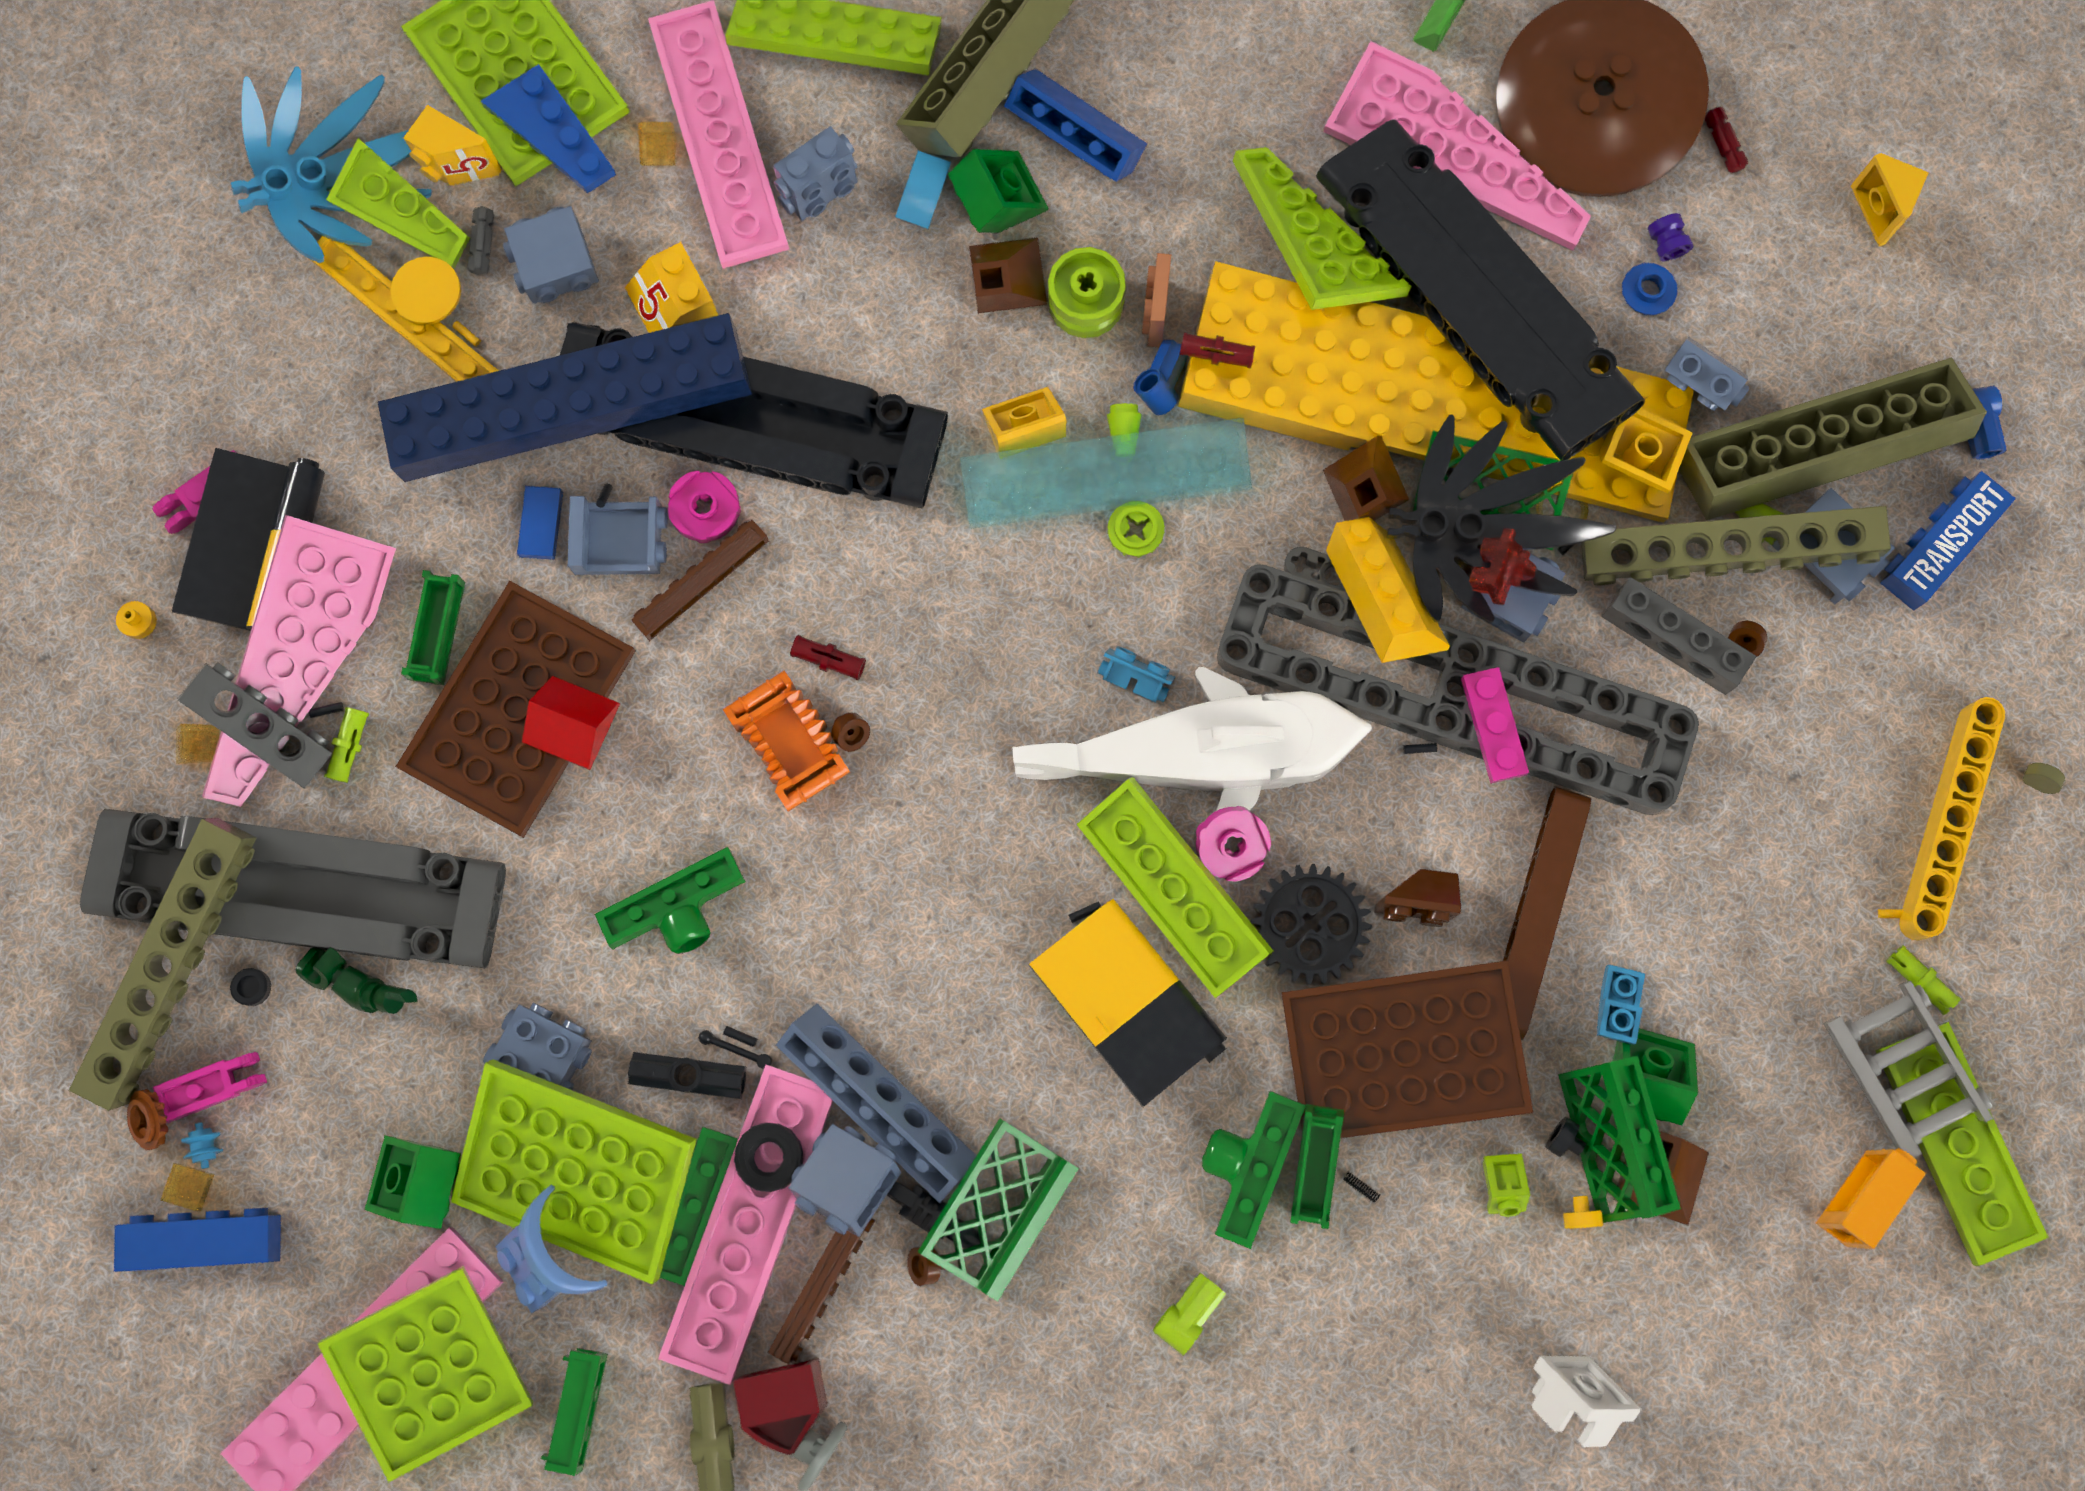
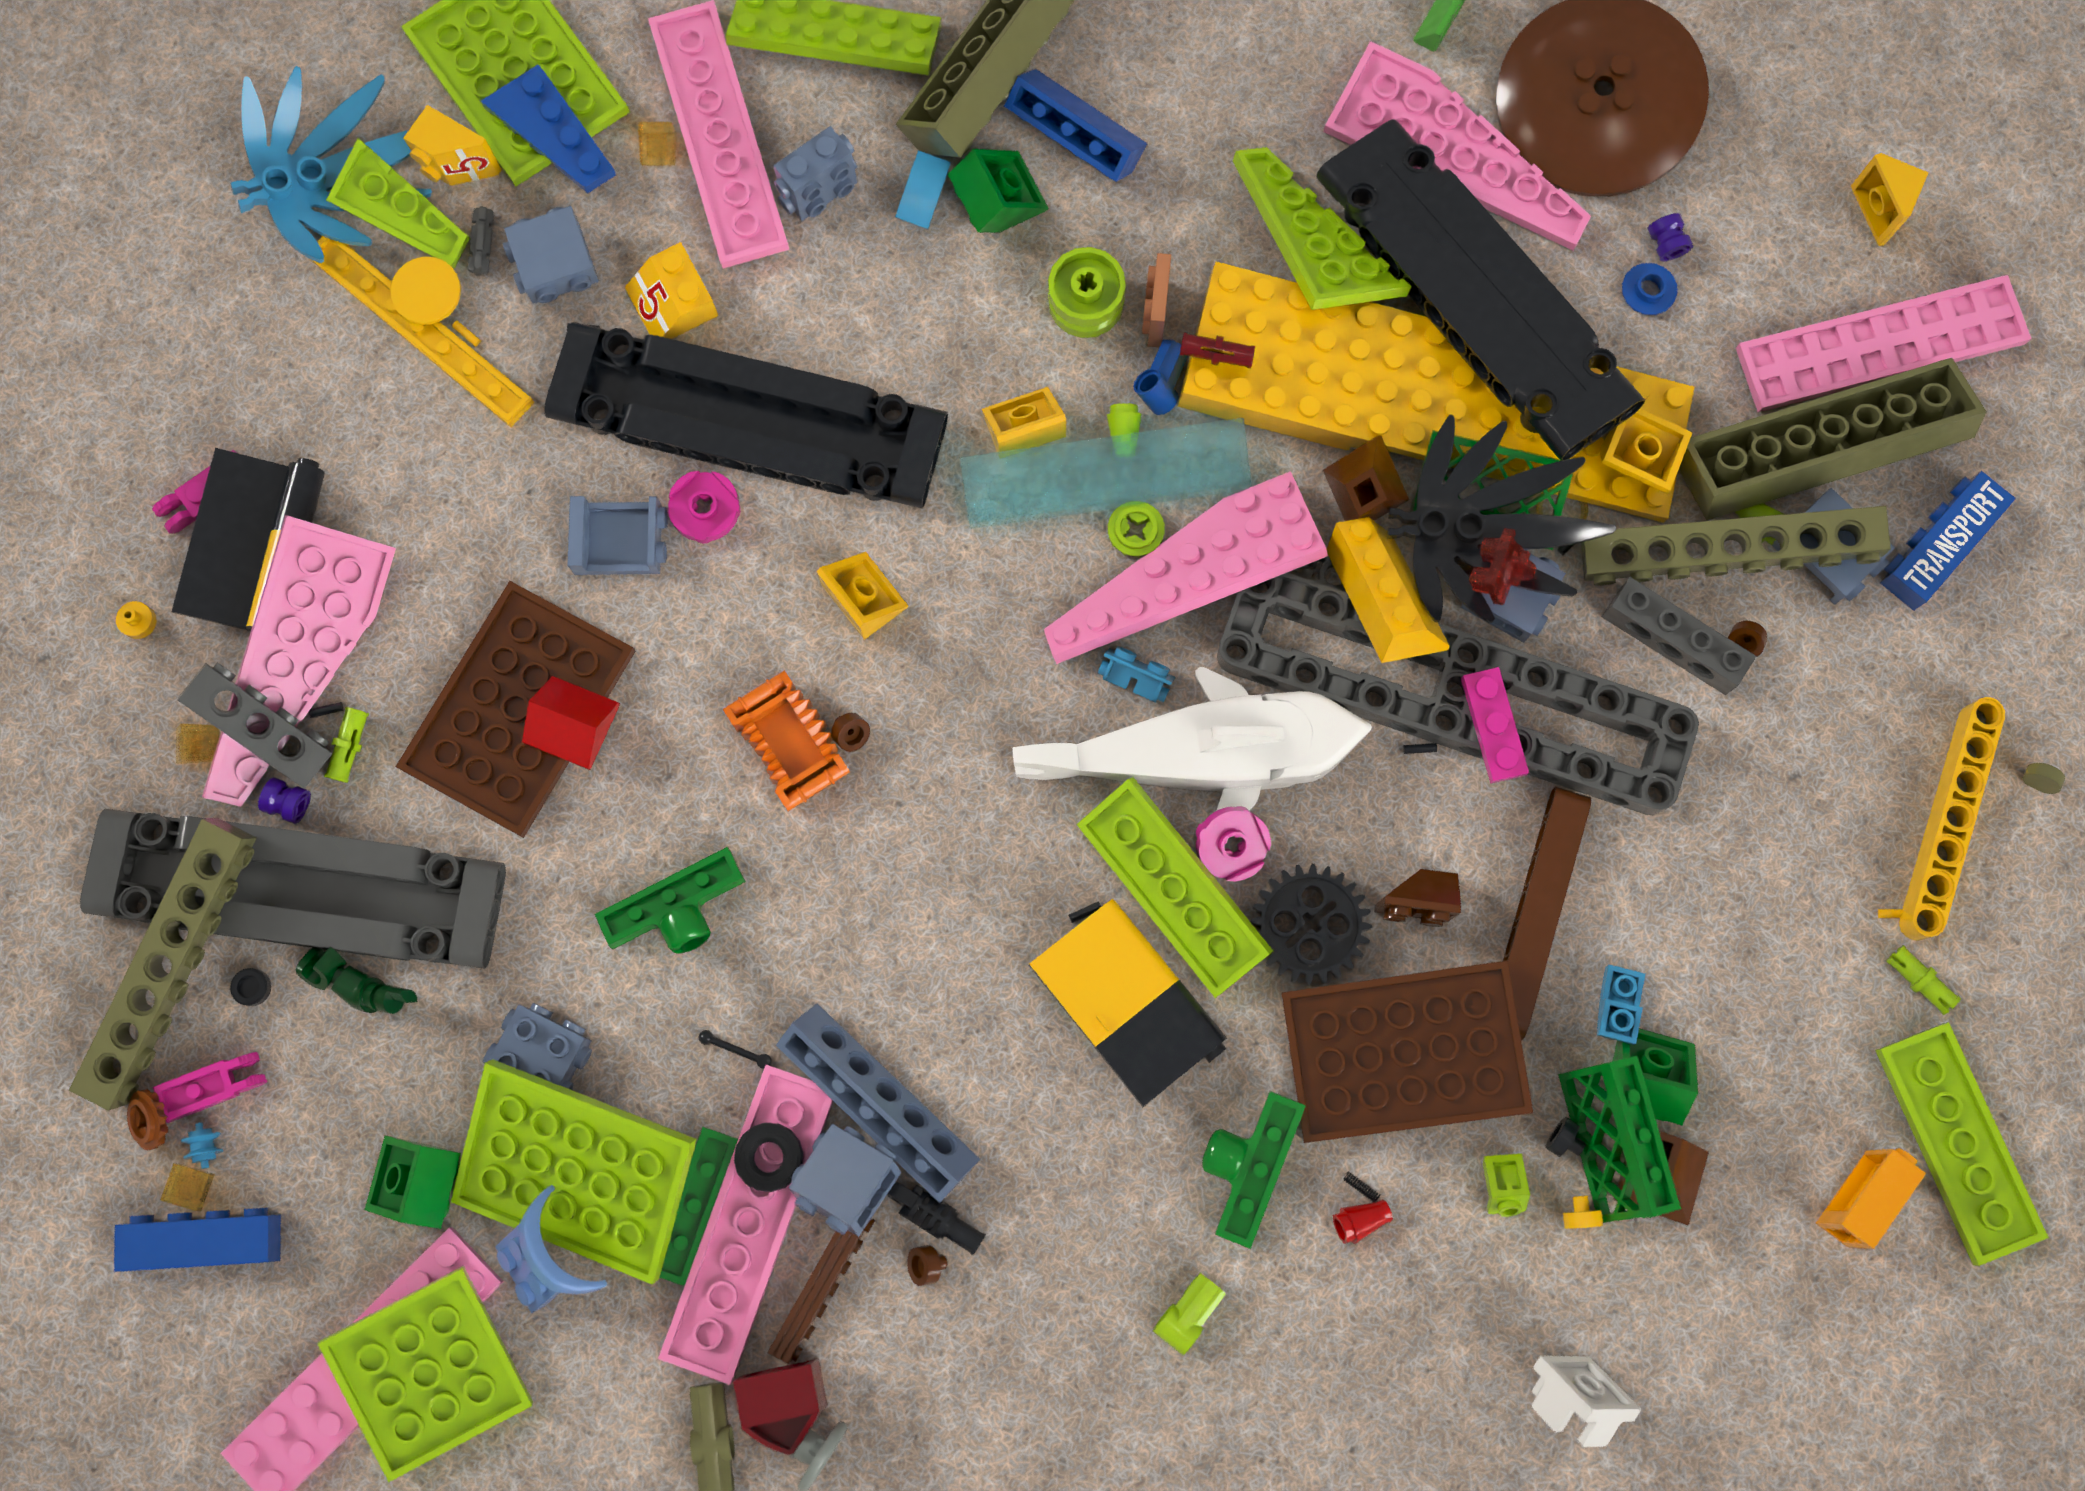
(284, 800): none -> dark purple wheel
(434, 628): green container -> none
(540, 522): blue tile -> none
(564, 398): dark blue brick -> none
(576, 1411): green container -> none
(603, 497): black piece -> none
(664, 1072): black piece -> none
(700, 579): reddish brown piece -> none
(740, 1036): black piece -> none
(827, 657): dark red pin -> none
(862, 592): none -> yellow slope
(1007, 275): reddish brown slope -> none
(1019, 1231): fence -> none
(1212, 557): none -> bright pink wing
(1317, 1165): green container -> none
(1359, 1221): none -> red cone
(1708, 375): sand blue brick -> none
(1726, 139): dark red axle -> none
(1882, 343): none -> bright pink plate
(1888, 1101): light grey fence -> none
(1989, 438): blue piece -> none

